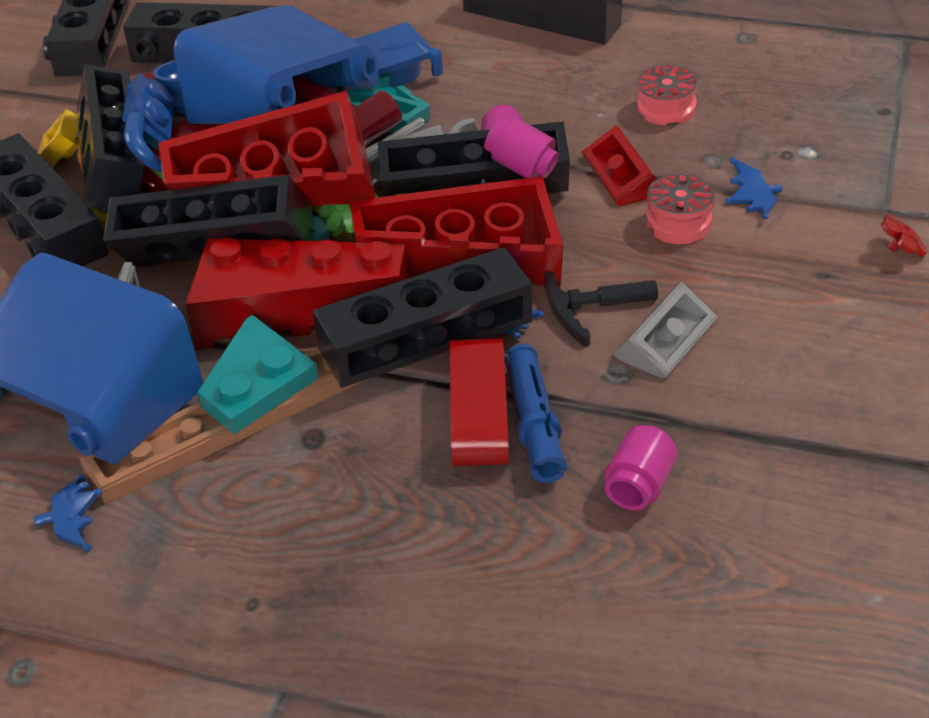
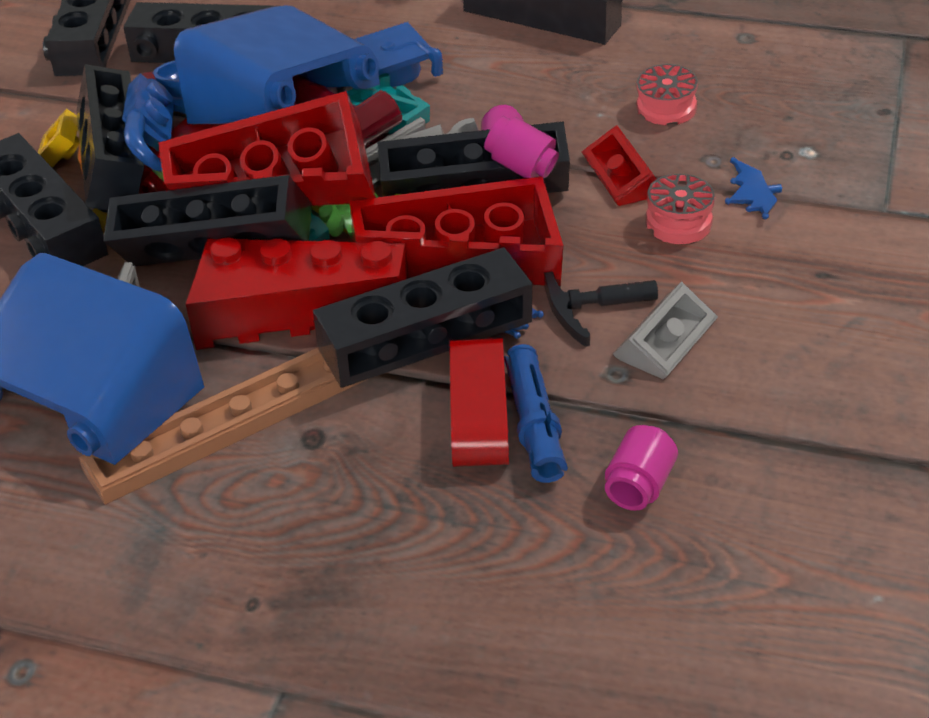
(67, 512): blue piece -> none
(254, 376): teal wing -> none
(903, 236): red plant -> none

